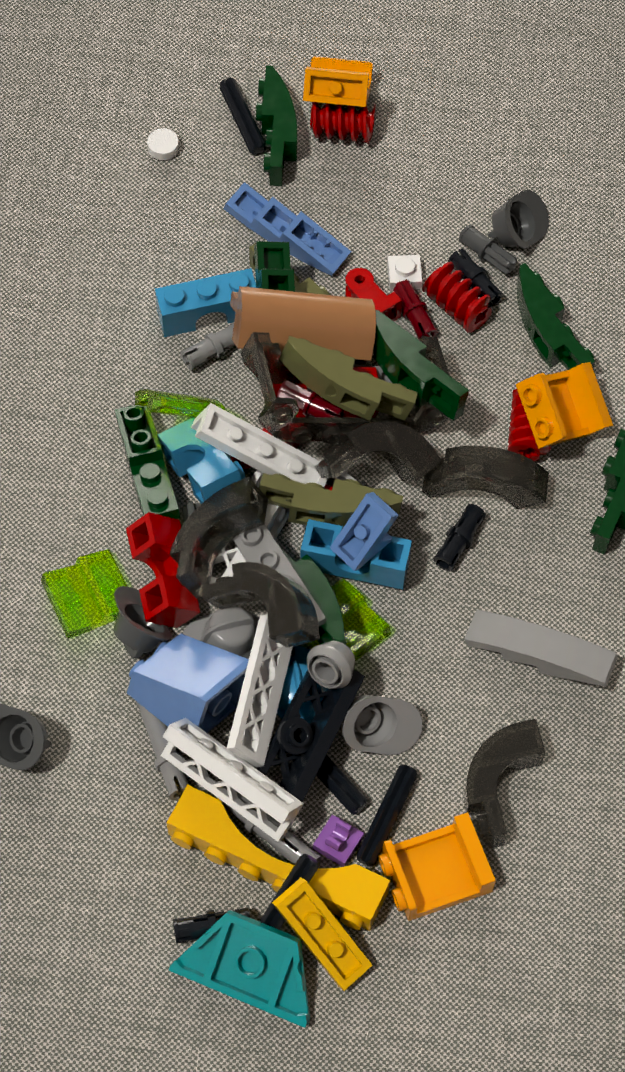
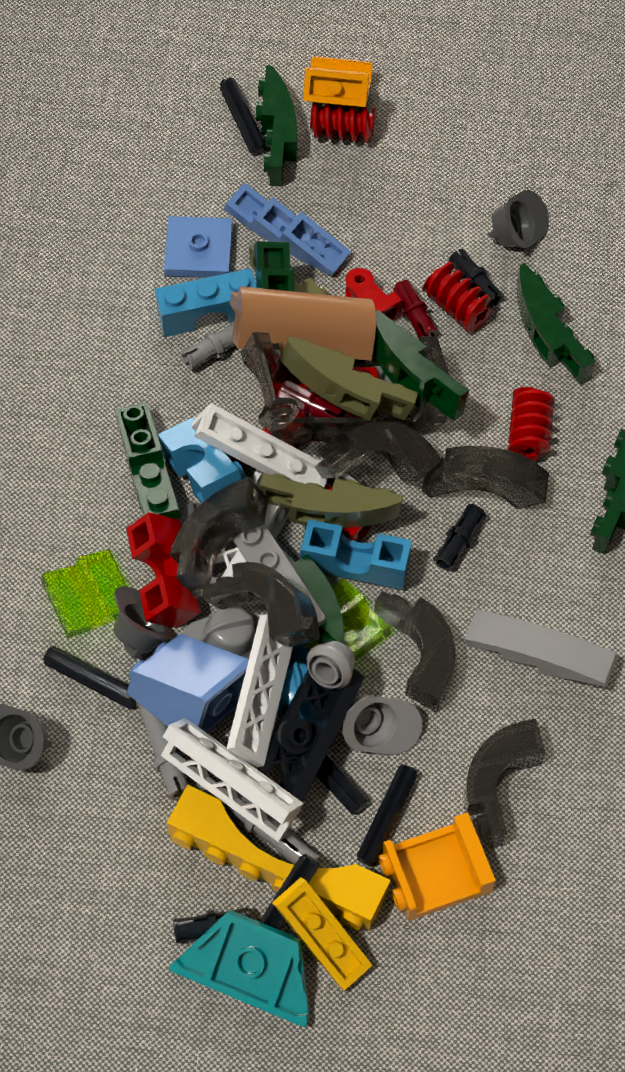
(89, 676): none -> black axle
(163, 144): white tile -> none
(173, 403): clear neon green slope -> none
(198, 246): none -> medium blue plate
(338, 841): medium lavender tile -> none
(365, 532): medium blue slope -> none
(404, 268): white plate -> none
(435, 642): none -> clear smoke arch
(488, 249): dark grey axle -> none
(564, 405): light orange panel -> none

